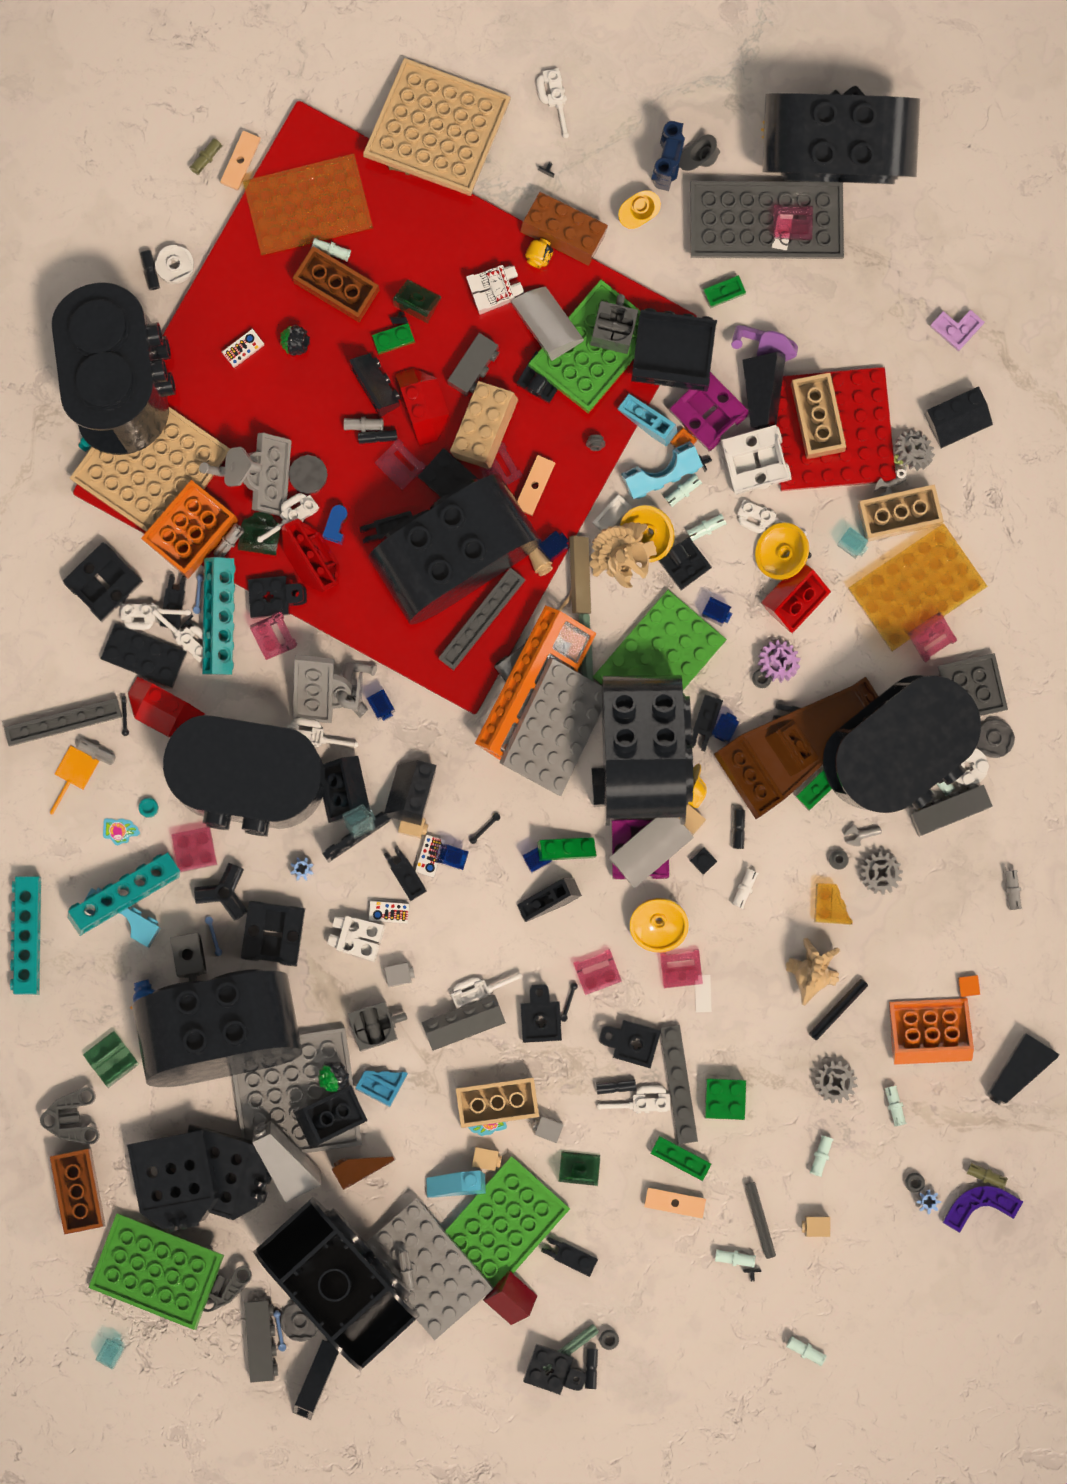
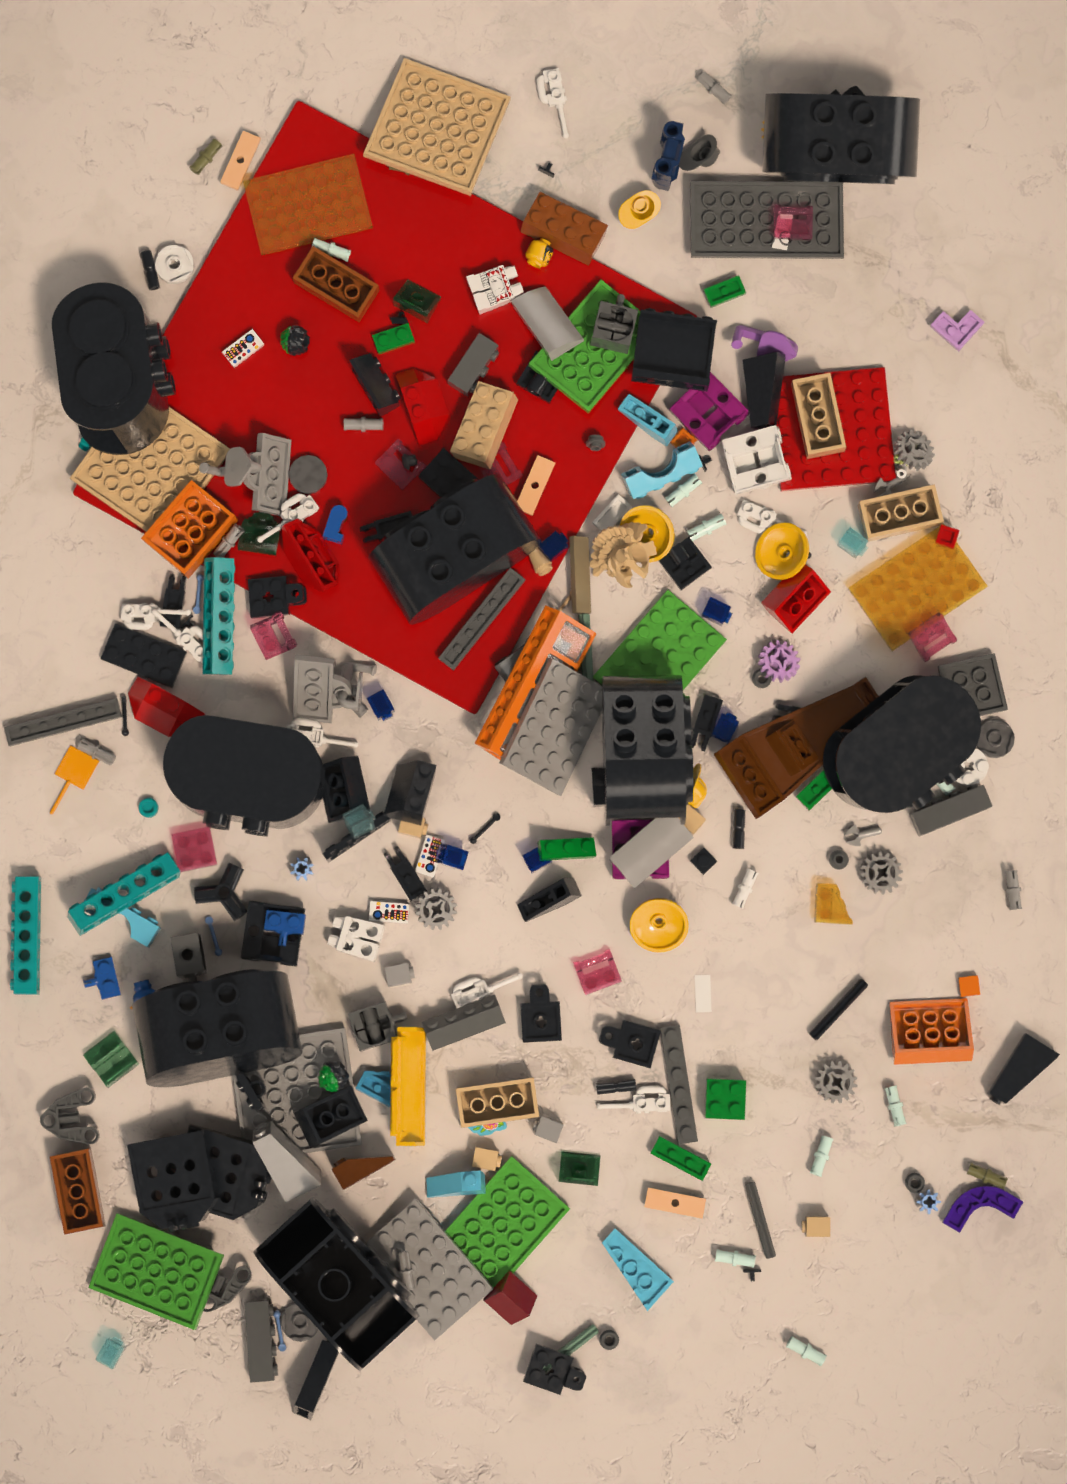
(104, 978): none -> blue plate
(113, 571): black piece -> none
(119, 830): sticker -> none
(253, 1100): none -> black plate
(284, 924): none -> blue plate
(380, 436): black piece -> none
(408, 1086): none -> yellow slope
(409, 461): none -> black piece
(441, 900): none -> light grey gear
(572, 1257): black hinge -> none
(573, 986): black hinge -> none
(591, 1365): black piece -> none
(640, 1272): none -> medium azure wing
(683, 975): clear pink plate -> none
(714, 87): none -> light grey axle
(813, 972): tan piece -> none
(947, 536): none -> red plate
(959, 417): black slope -> none

